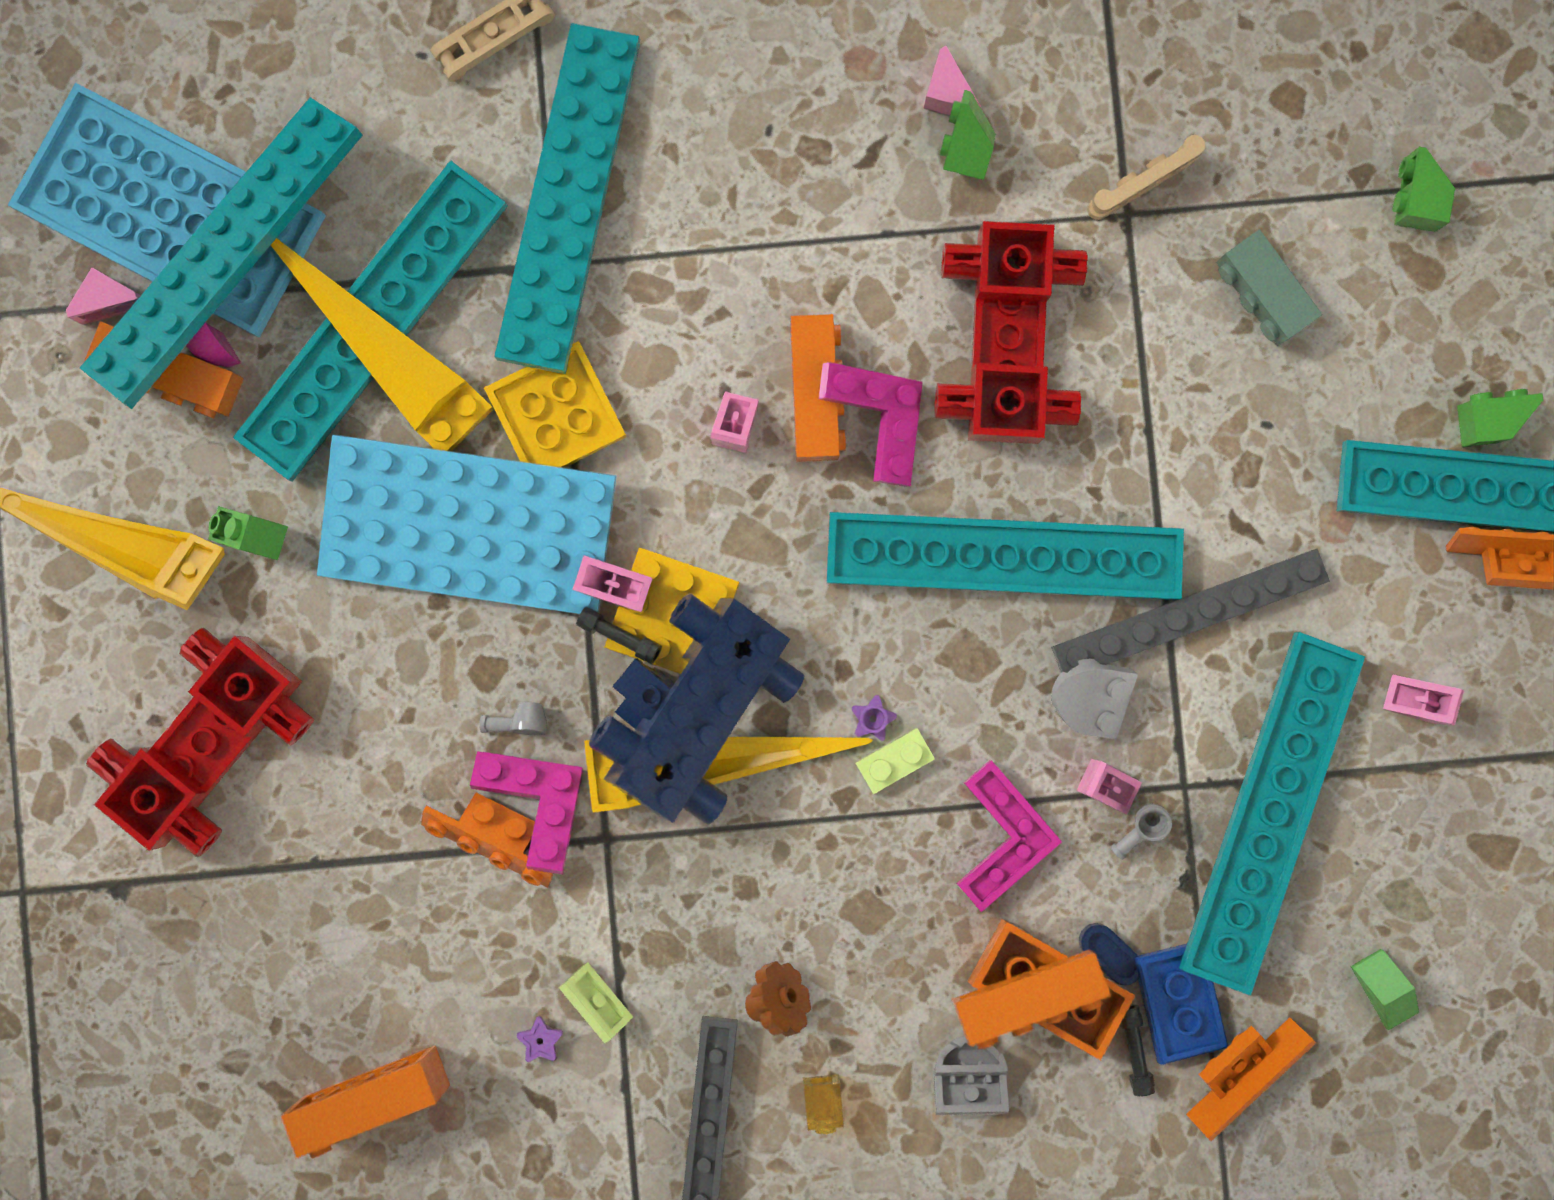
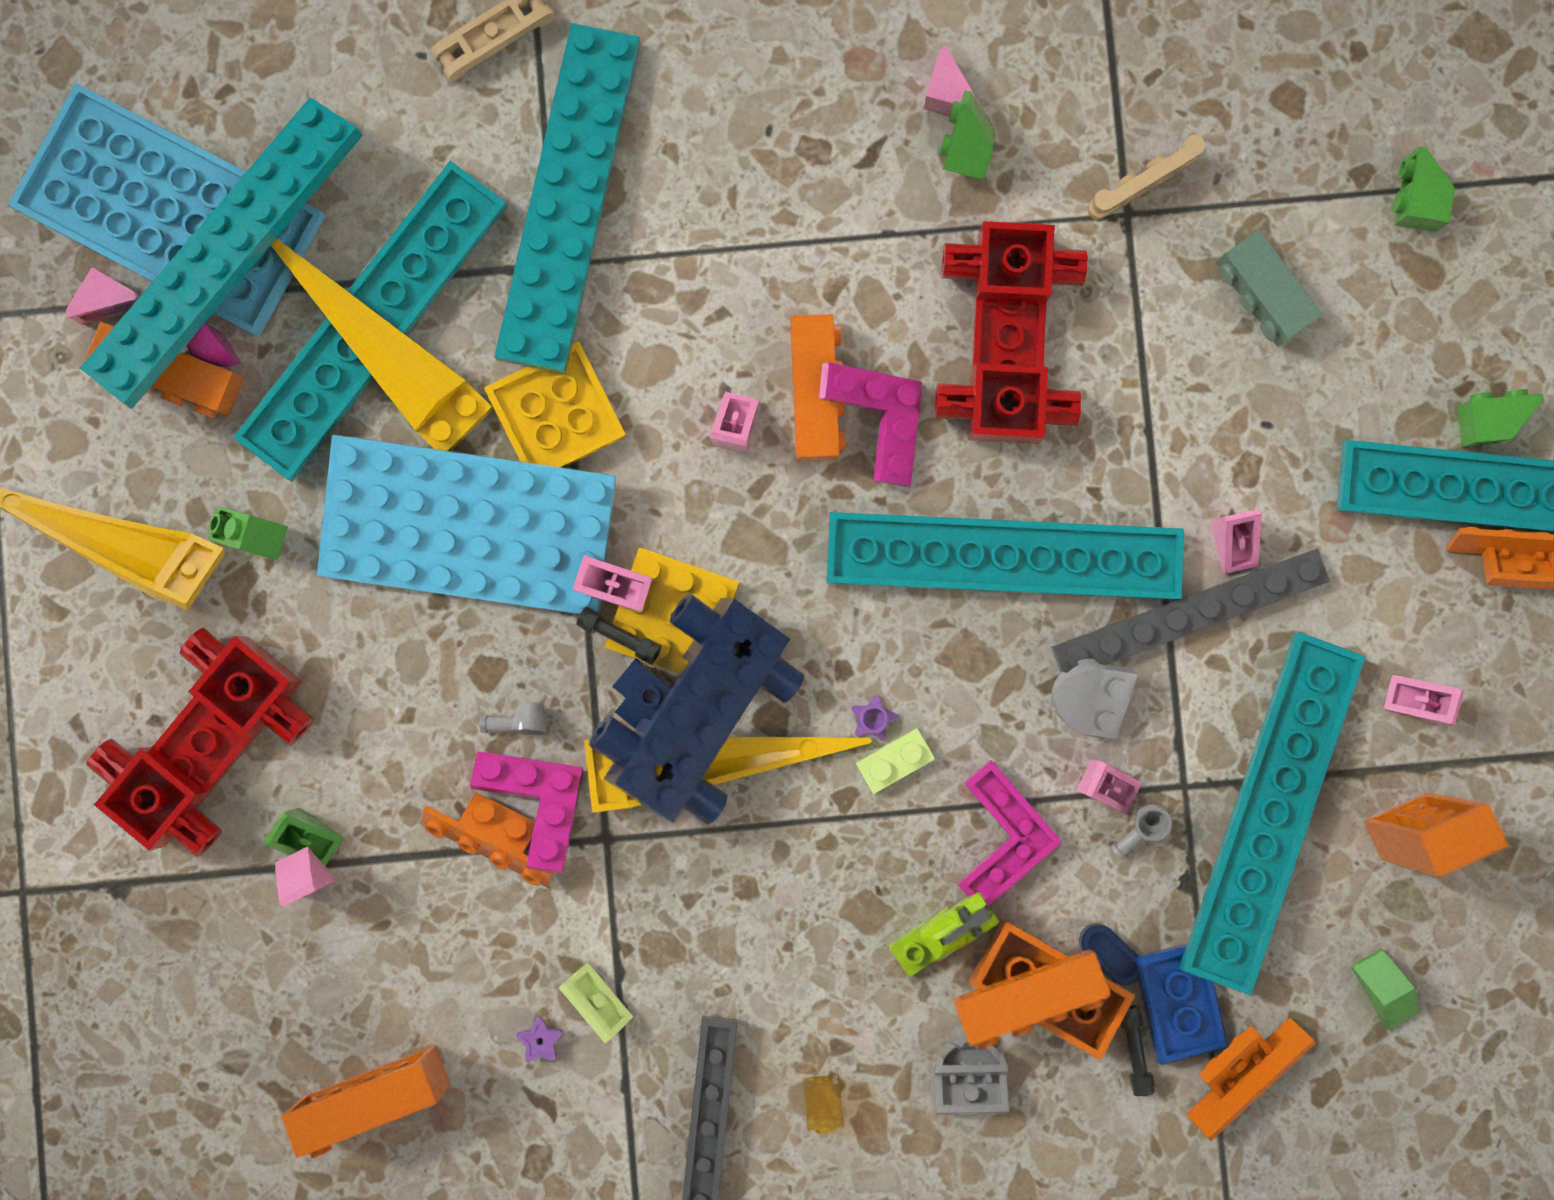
(300, 830): none -> bright green slope
(300, 875): none -> bright pink slope
(779, 999): dark orange plant -> none
(943, 933): none -> lime plate
(1238, 540): none -> bright pink slope
(1436, 833): none -> orange brick

